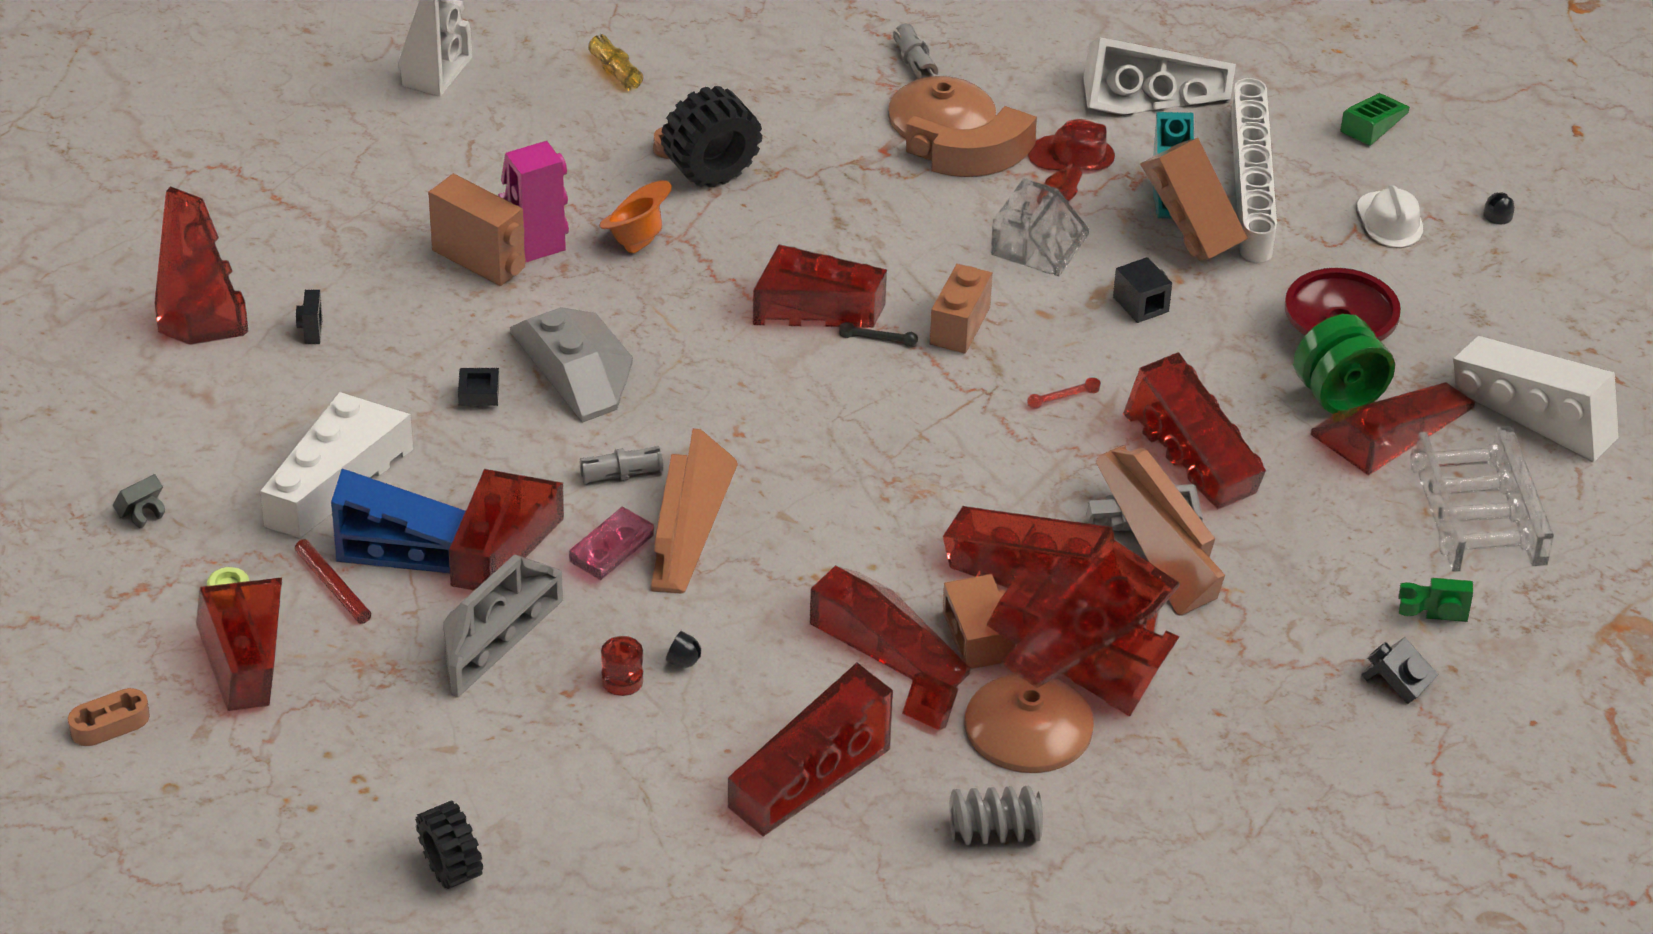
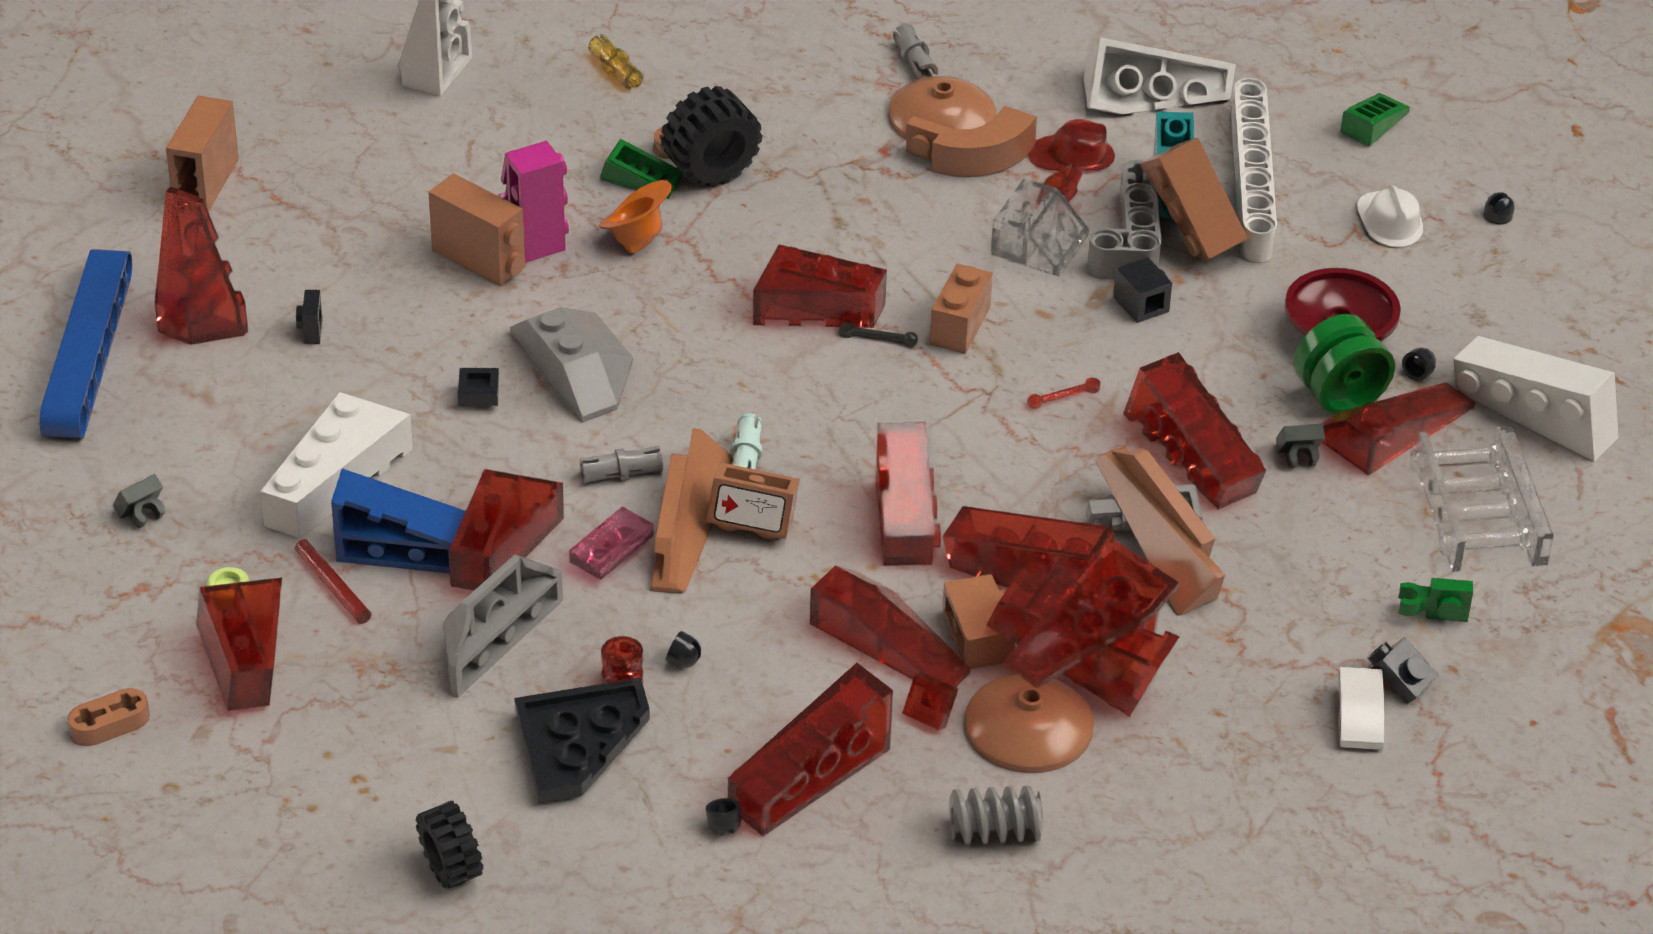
(86, 344): none -> blue beam
(204, 149): none -> nougat brick
(578, 733): none -> black plate
(630, 165): none -> green slope
(724, 815): none -> black hinge
(747, 446): none -> light aqua pin
(752, 501): none -> brick
(905, 495): none -> clear red wedge
(1139, 227): none -> light grey beam
(1300, 439): none -> pearl dark grey tile
(1361, 708): none -> white slope
(1421, 367): none -> black hinge

